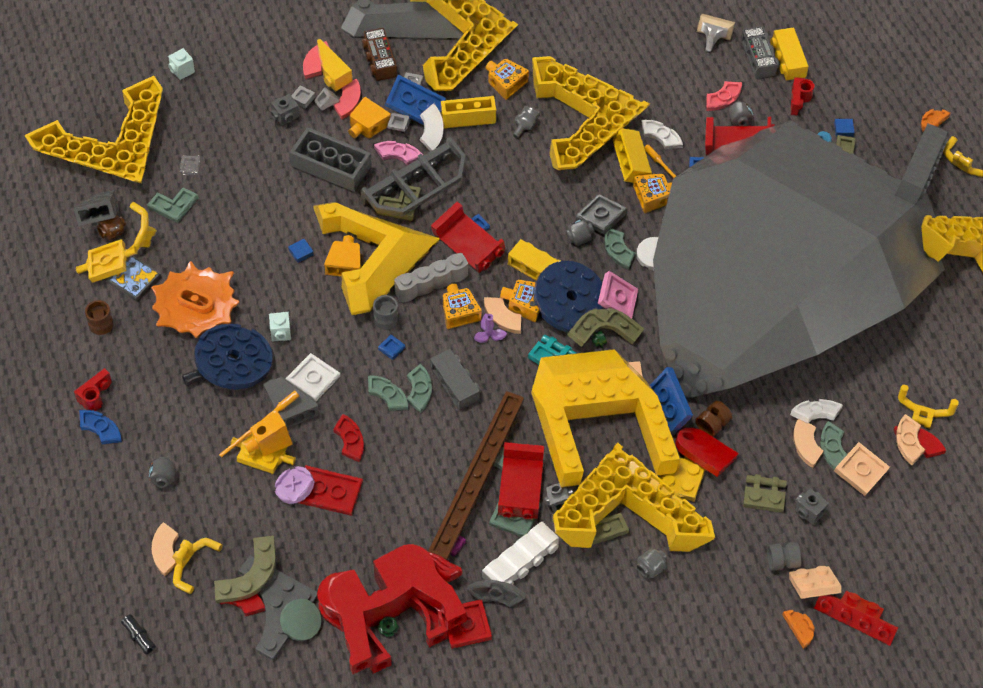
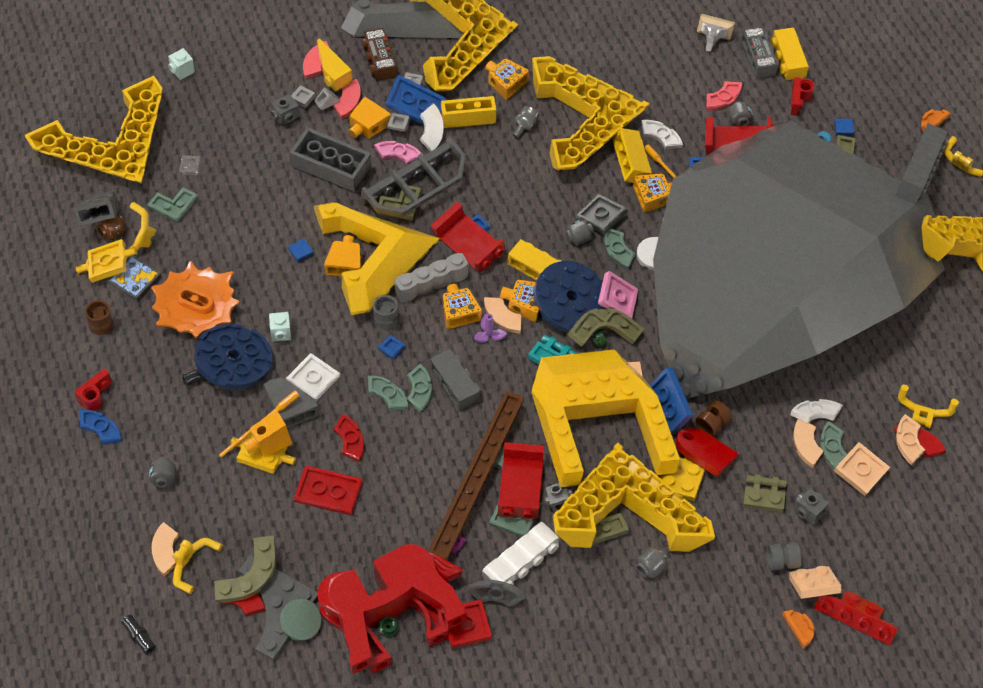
(294, 485): lavender tile -> none

